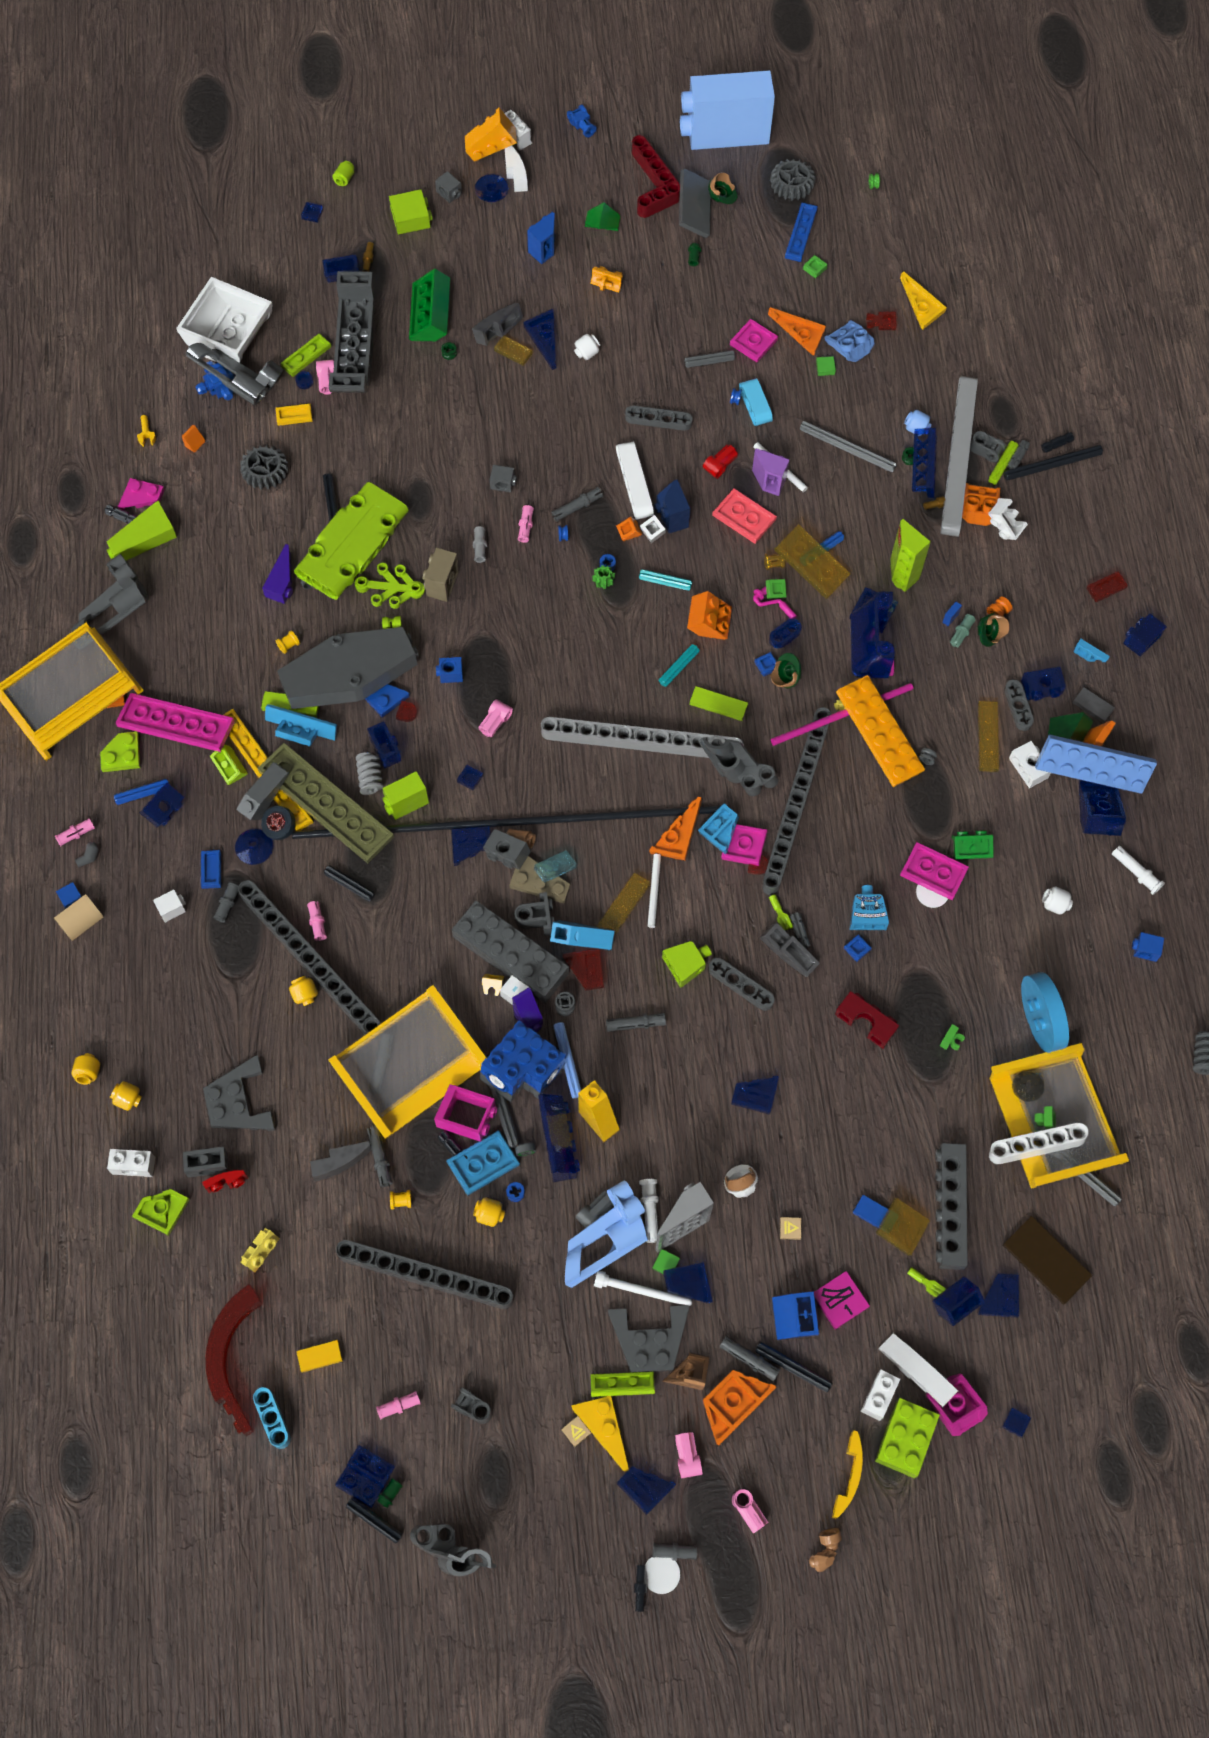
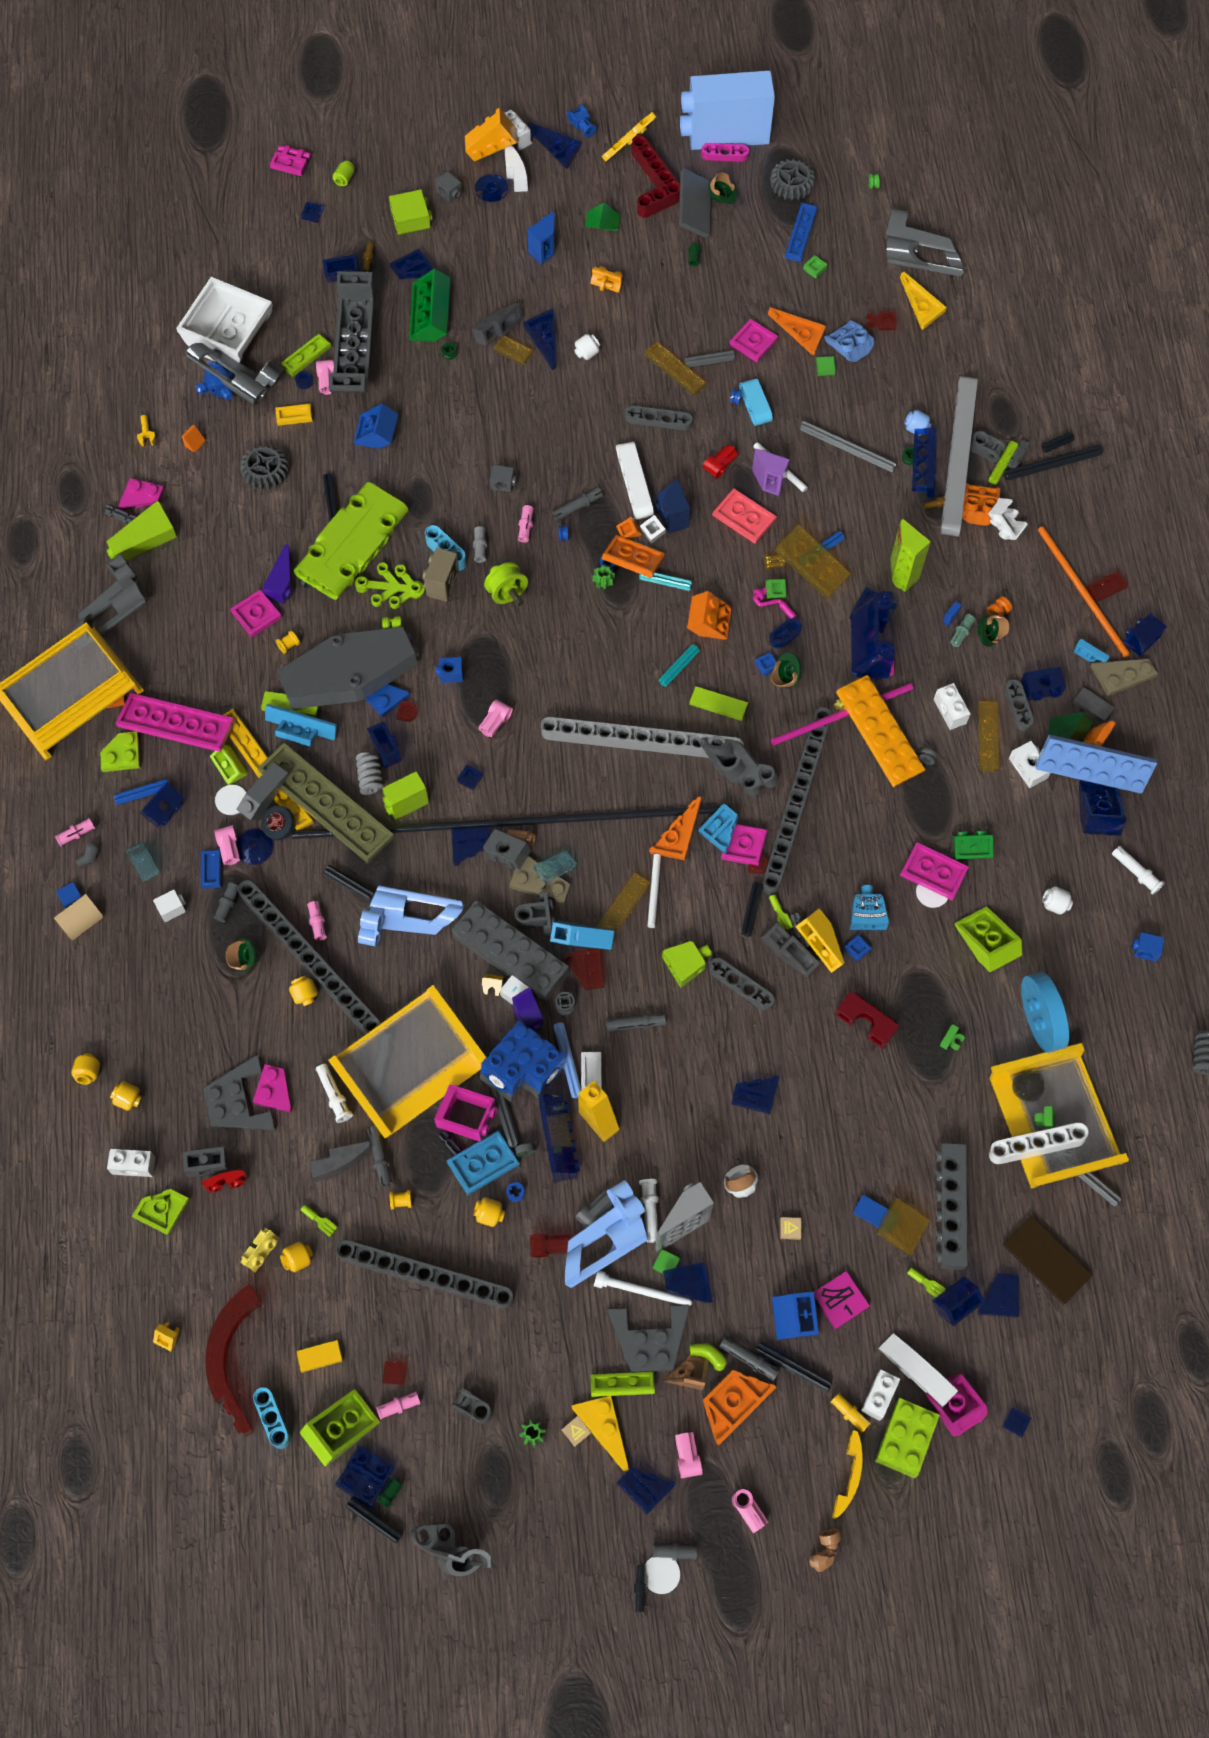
(142, 861): none -> clear light blue slope
(165, 1337): none -> yellow tile
(227, 840): none -> bright pink piece
(229, 798): none -> white piece
(242, 955): none -> piece
(255, 613): none -> dark pink tile
(273, 1089): none -> dark pink wing
(287, 163): none -> dark pink plate
(296, 1256): none -> yellow head
(323, 1223): none -> lime piece
(337, 1101): none -> white pin
(339, 1427): none -> lime slope
(376, 427): none -> blue slope
(388, 913): none -> light blue panel
(394, 1373): none -> clear red tile
(411, 265): none -> clear blue wing
(443, 540): none -> medium azure beam
(506, 583): none -> lime wheel
(536, 1428): none -> bright green gear
(543, 1245): none -> clear red piece
(559, 145): none -> clear blue wing
(590, 1068): none -> white tile
(633, 556): none -> orange tile
(639, 128): none -> yellow wing
(675, 368): none -> clear yellow tile
(710, 1353): none -> lime arm
(713, 156): none -> dark pink beam
(751, 909): none -> black axle
(821, 937): none -> yellow slope
(850, 1412): none -> yellow pin
(904, 242): none -> dark grey panel
(951, 706): none -> white brick
(989, 939): none -> lime slope
(1083, 591): none -> orange piece
(1122, 675): none -> dark tan wing

